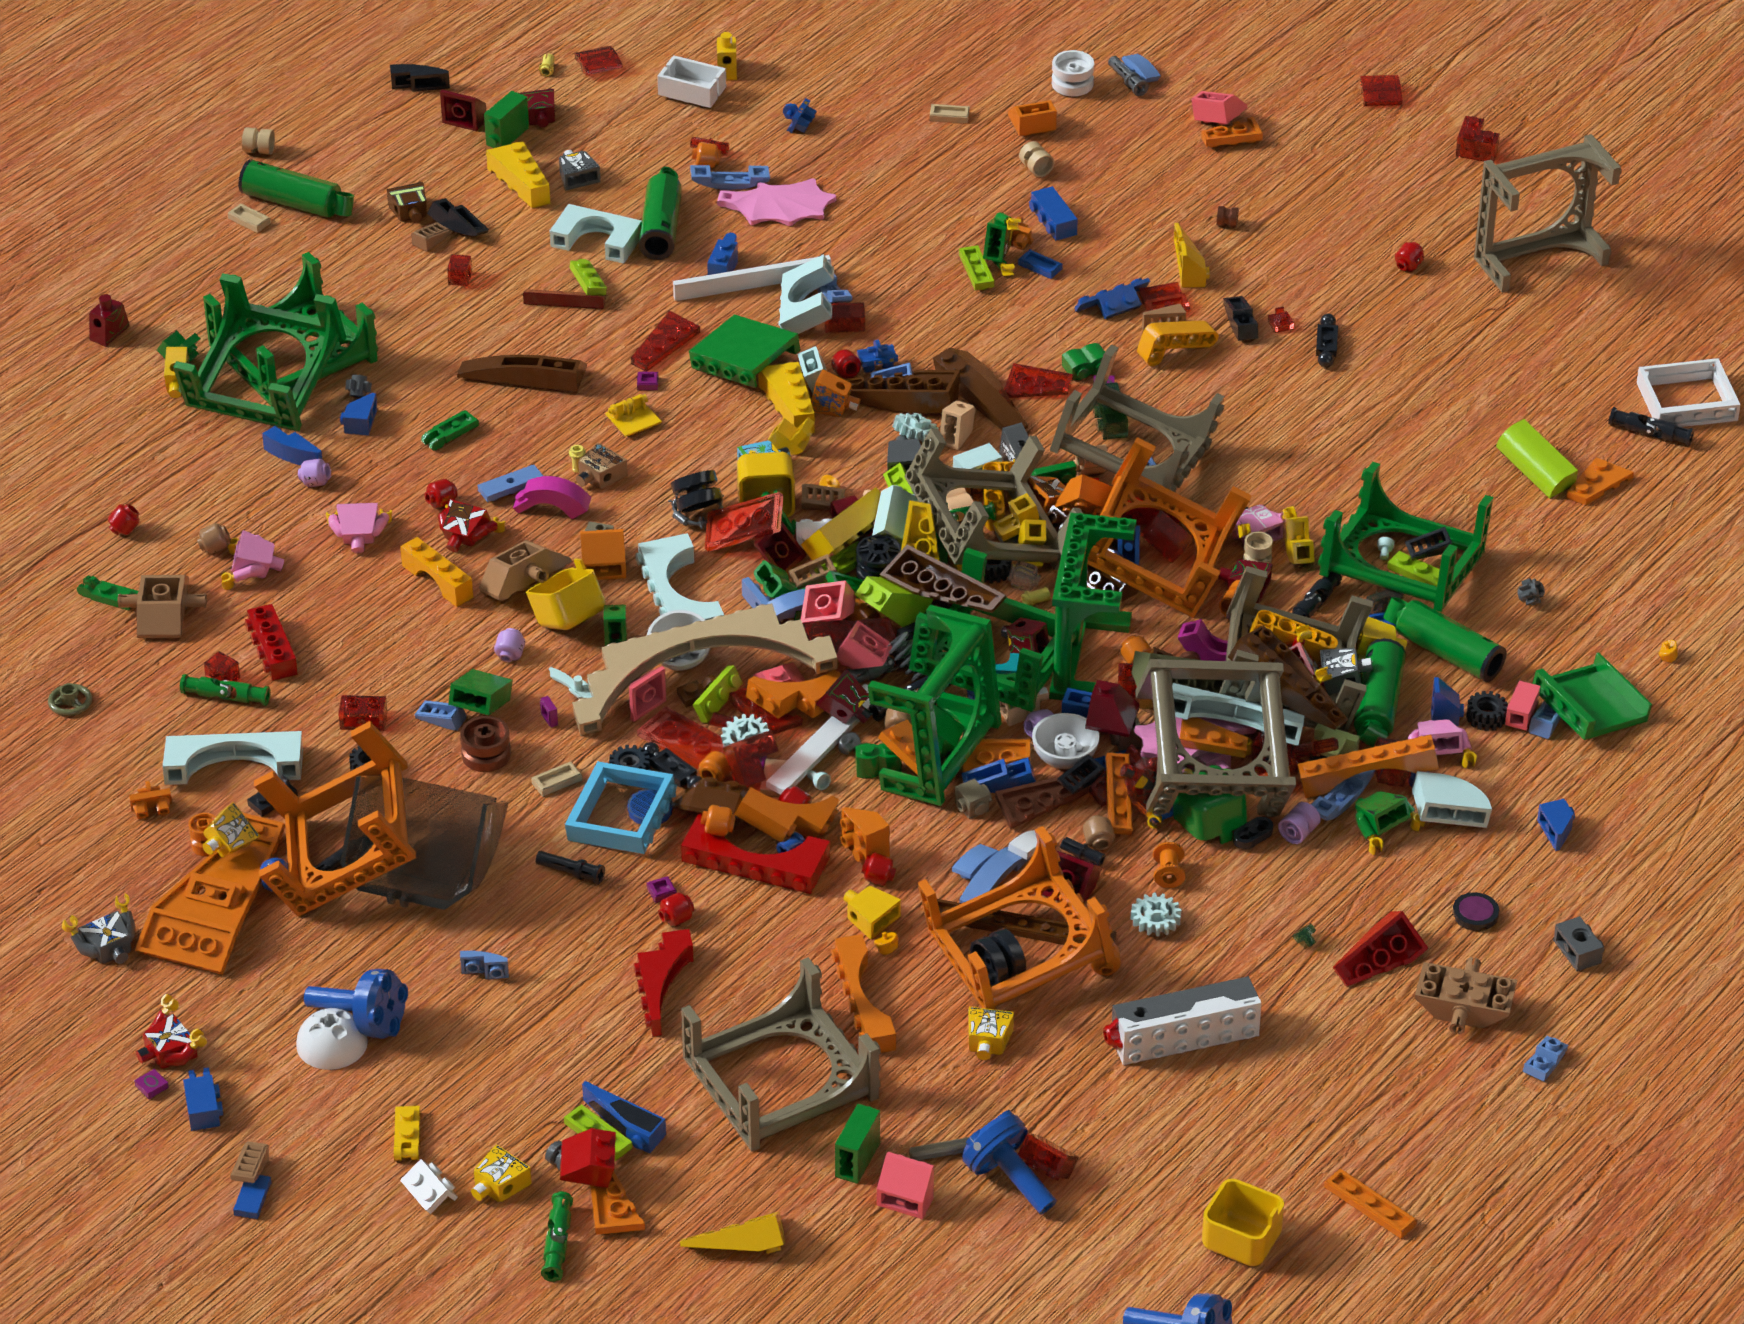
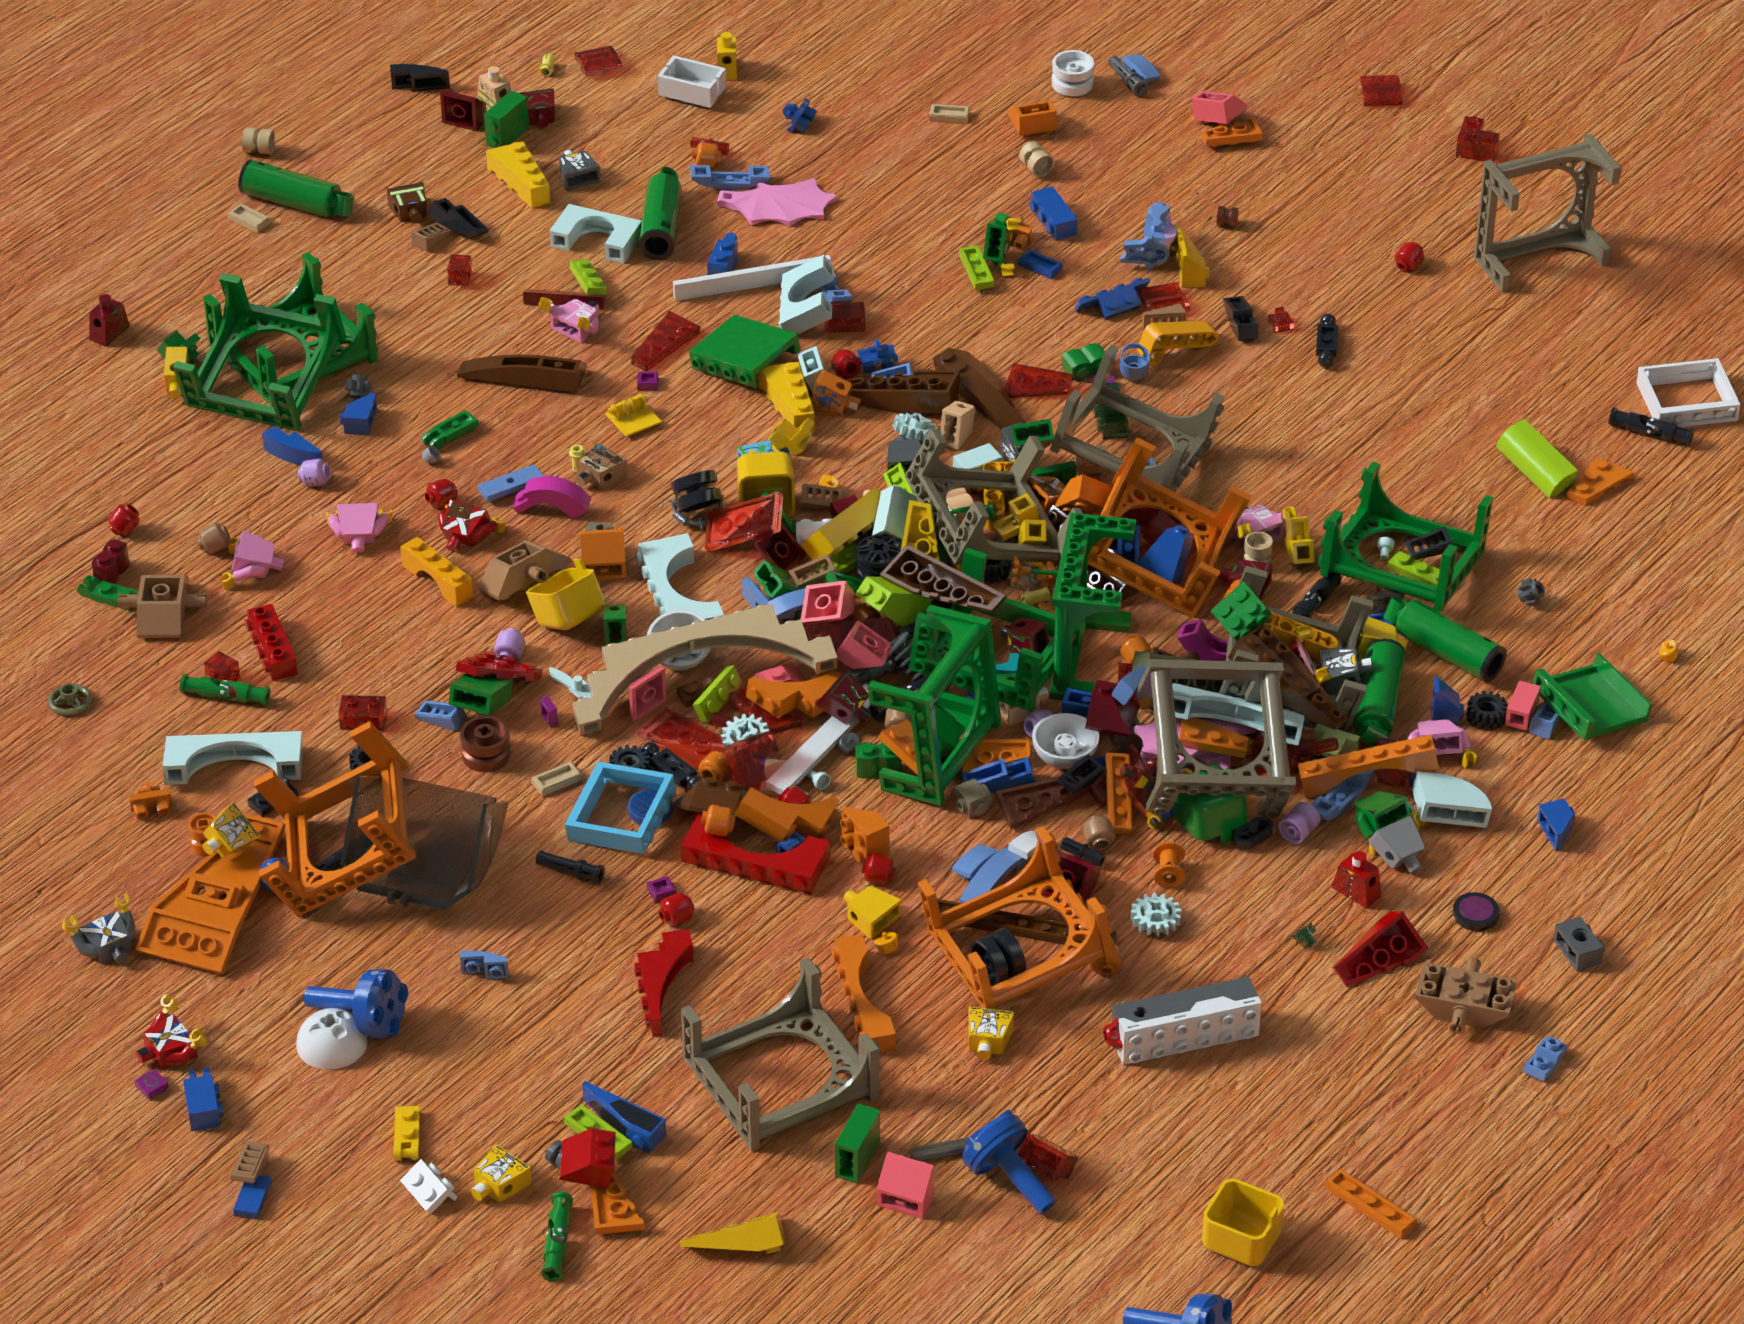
(111, 562): none -> dark red brick
(430, 455): none -> light grey hinge
(492, 87): none -> light nougat torso
(504, 667): none -> red plate
(573, 318): none -> bright pink torso
(1040, 428): none -> green torso
(1046, 573): none -> orange plant
(1128, 685): none -> medium blue slope
(1134, 366): none -> medium blue helmet
(1158, 235): none -> medium blue hips
(1169, 554): none -> blue slope
(1241, 611): none -> green plate
(1358, 879): none -> red torso
(1399, 844): none -> light grey torso

